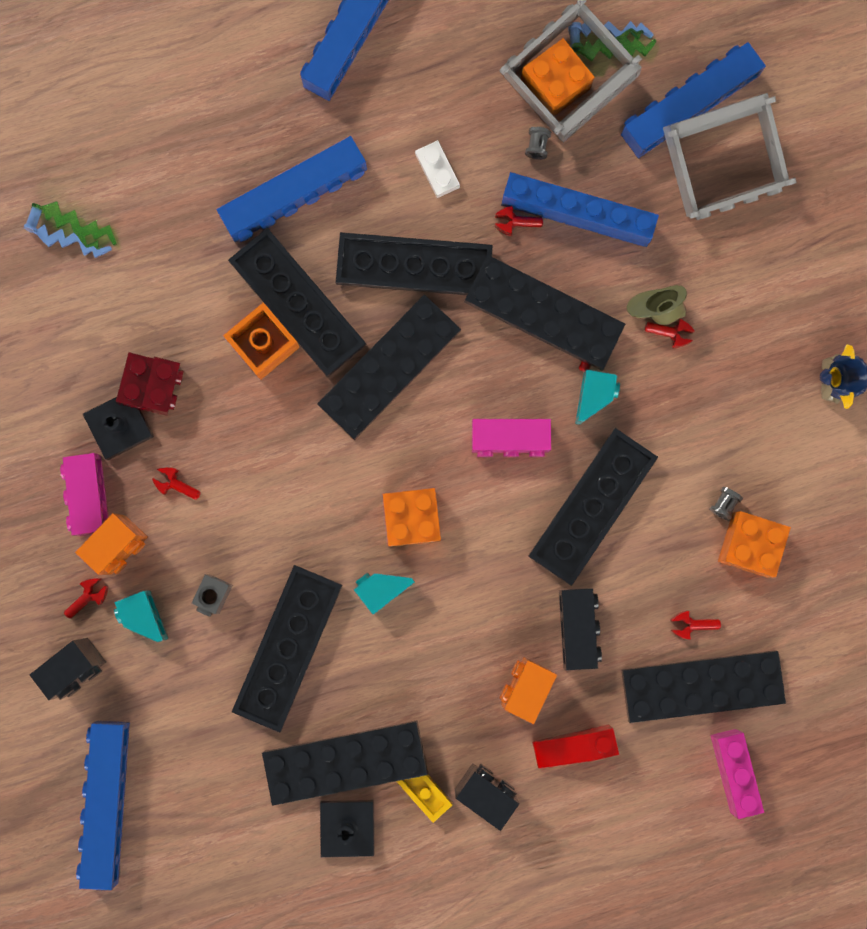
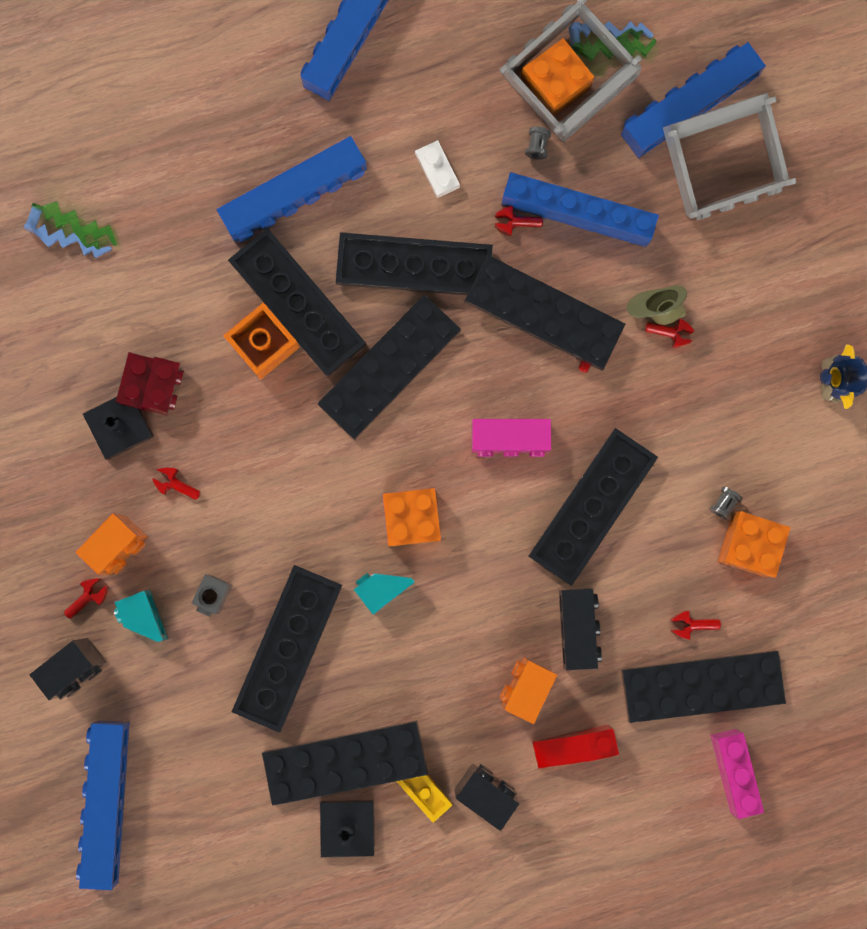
(84, 493): dark pink brick -> none
(596, 392): teal slope -> none

